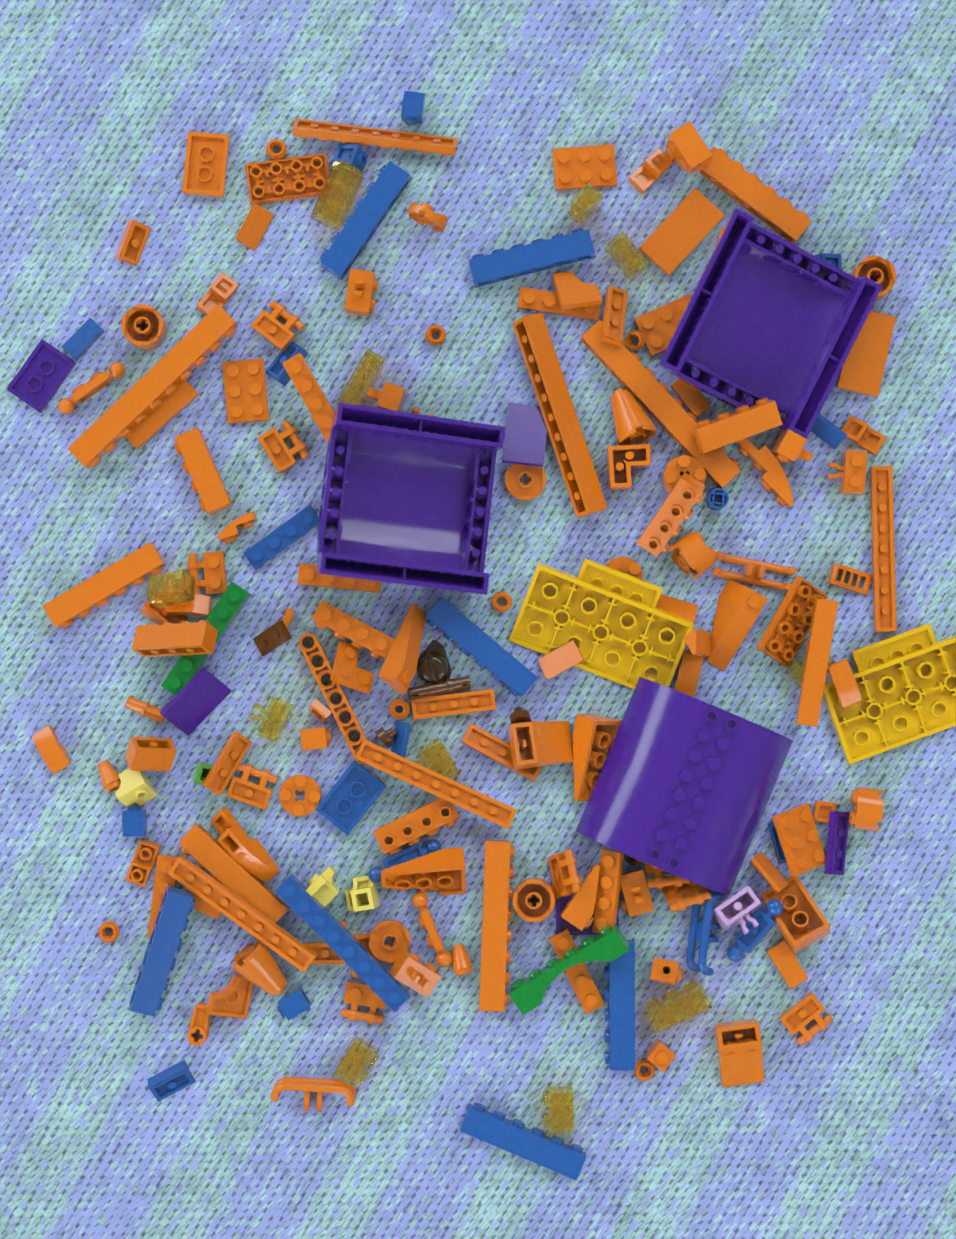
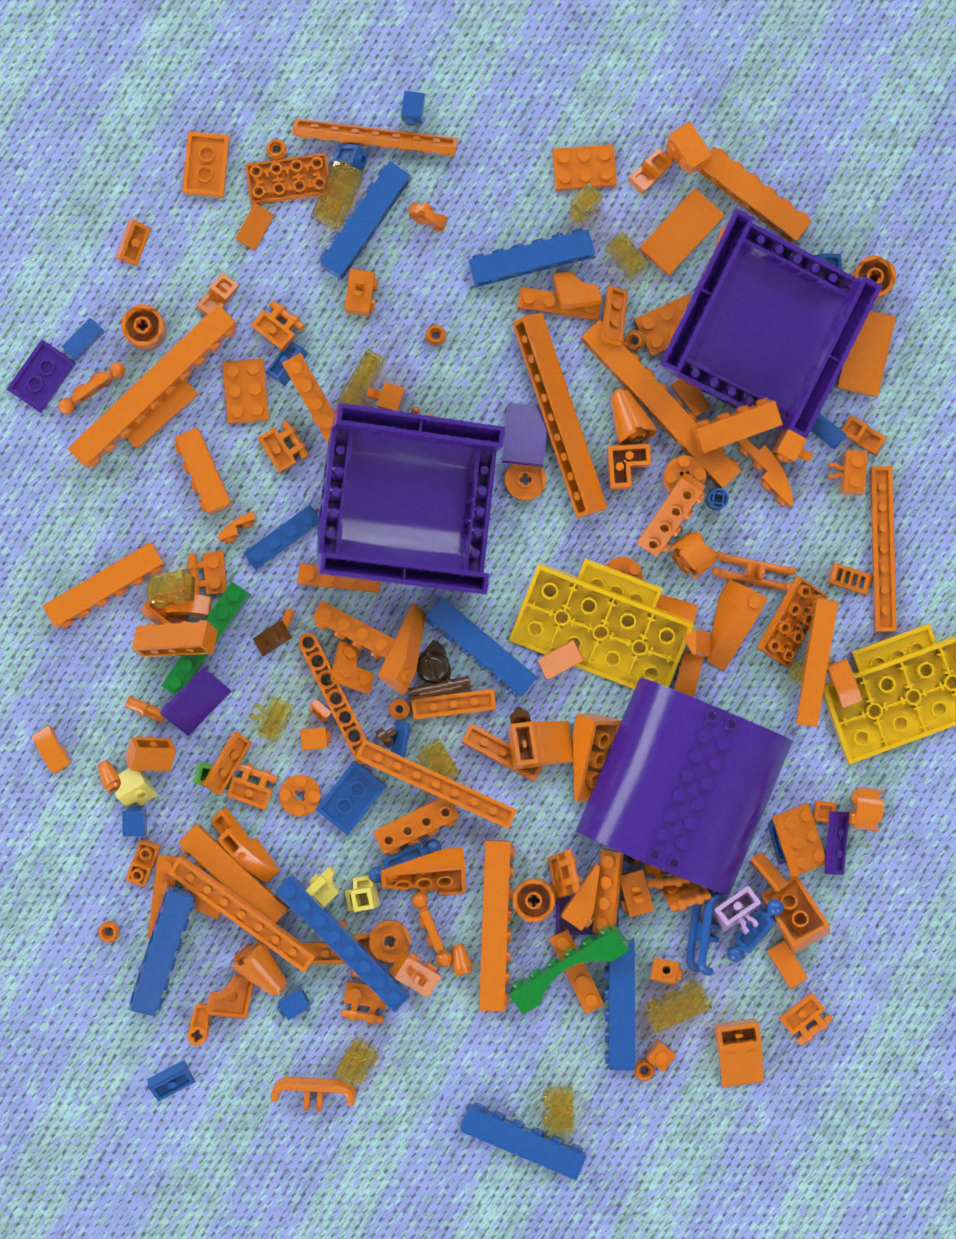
(504, 595): orange plate -> none

